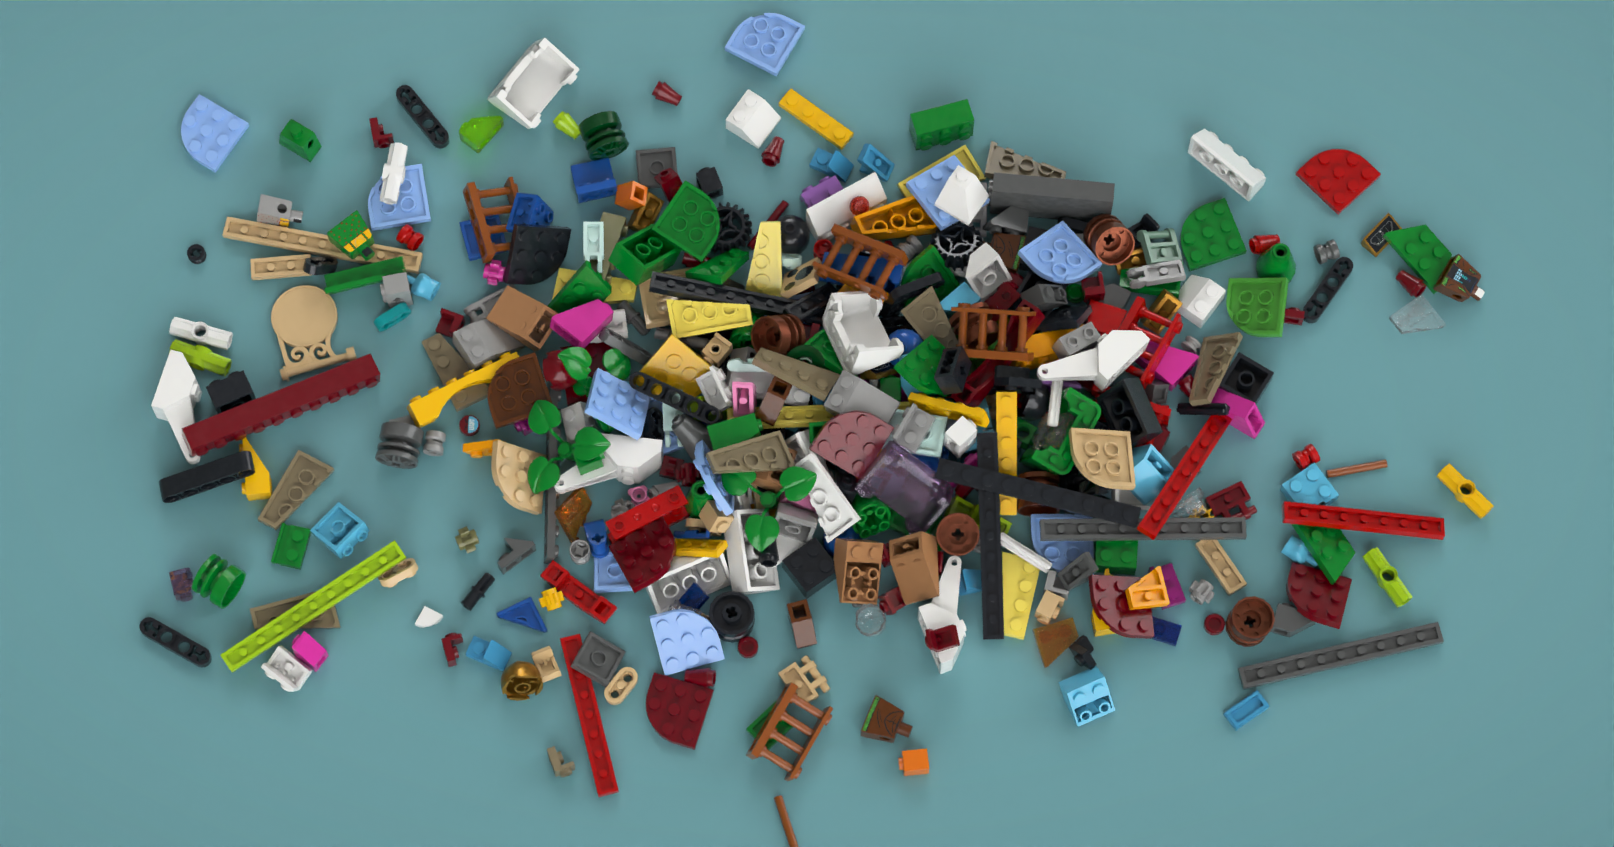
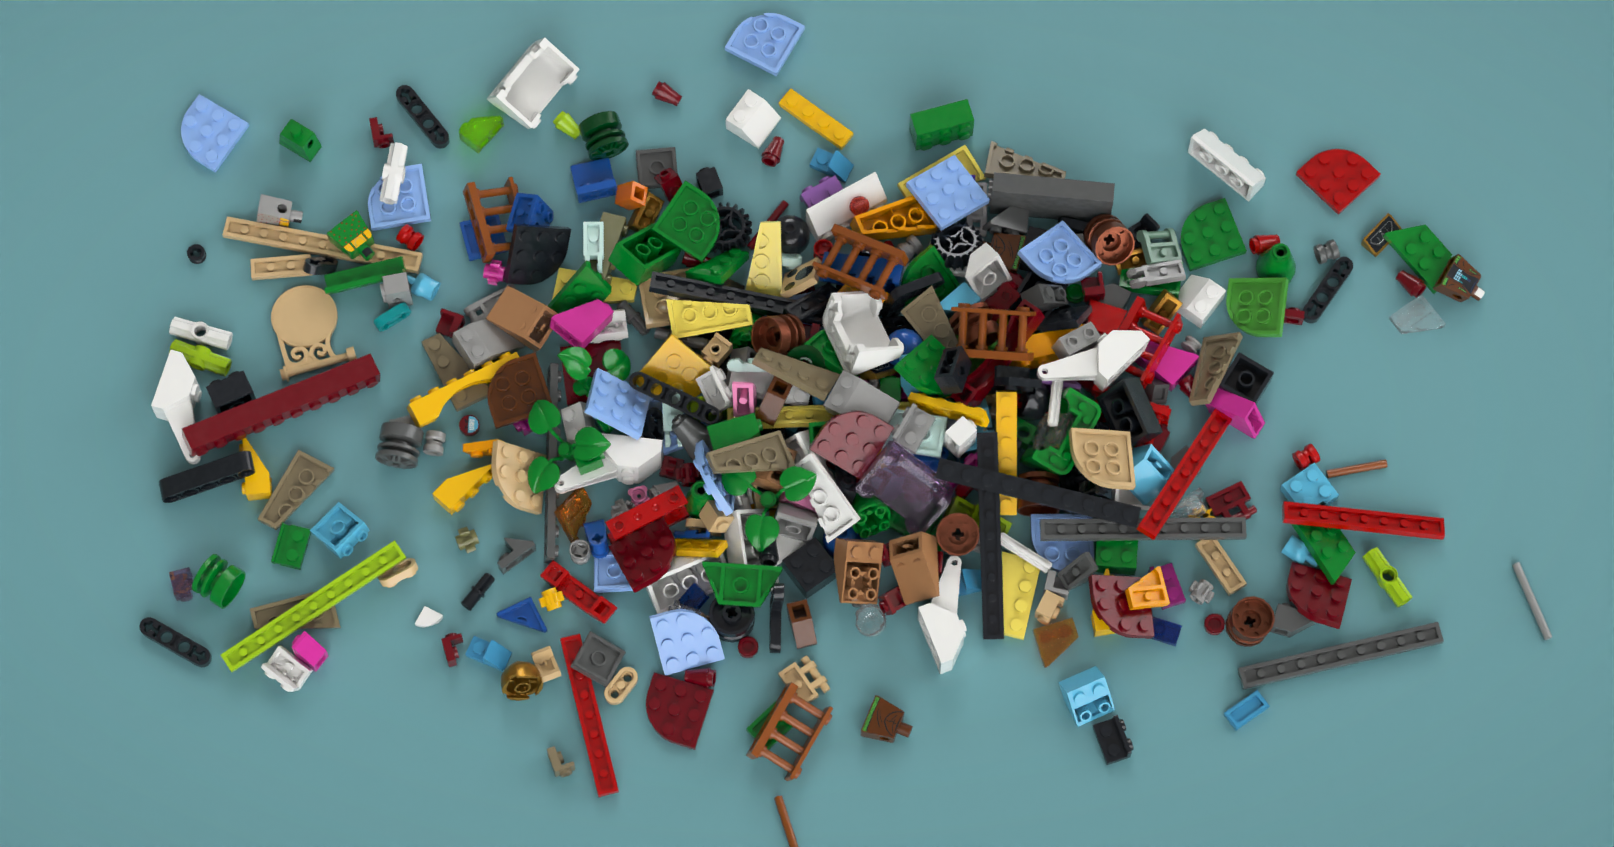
(458, 489): none -> yellow slope
(556, 373): dark red cylinder -> none
(625, 346): dark grey beam -> none
(741, 583): none -> green wing
(776, 604): none -> black beam
(875, 161): dark azure slope -> none
(914, 762): orange brick -> none
(942, 638): dark red bracket -> none
(962, 196): white slope -> none
(1081, 650): black bracket -> none
(1113, 740): none -> black bracket
(1206, 409): black axle -> none
(1455, 481): yellow piece -> none
(1532, 601): none -> light grey bar

